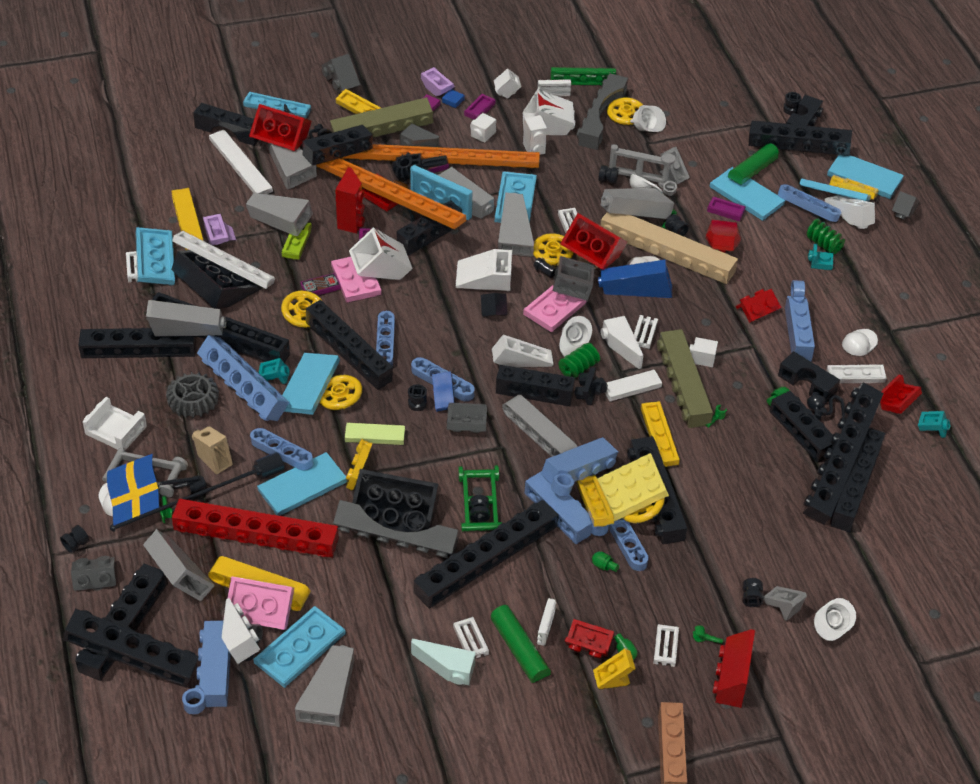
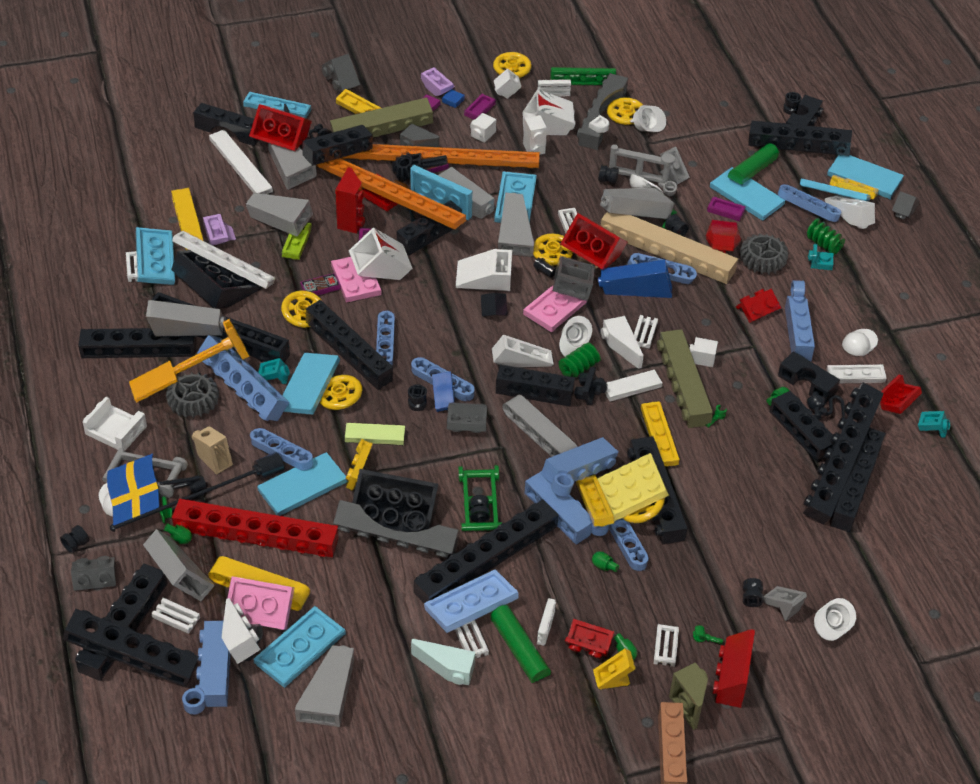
(166, 374): none -> light orange piece
(177, 612): none -> white tile
(179, 533): none -> green cylinder
(471, 601): none -> light blue plate
(512, 63): none -> yellow plate
(599, 124): none -> white tile
(677, 267): none -> medium blue beam
(689, 688): none -> olive slope
(764, 253): none -> dark grey gear

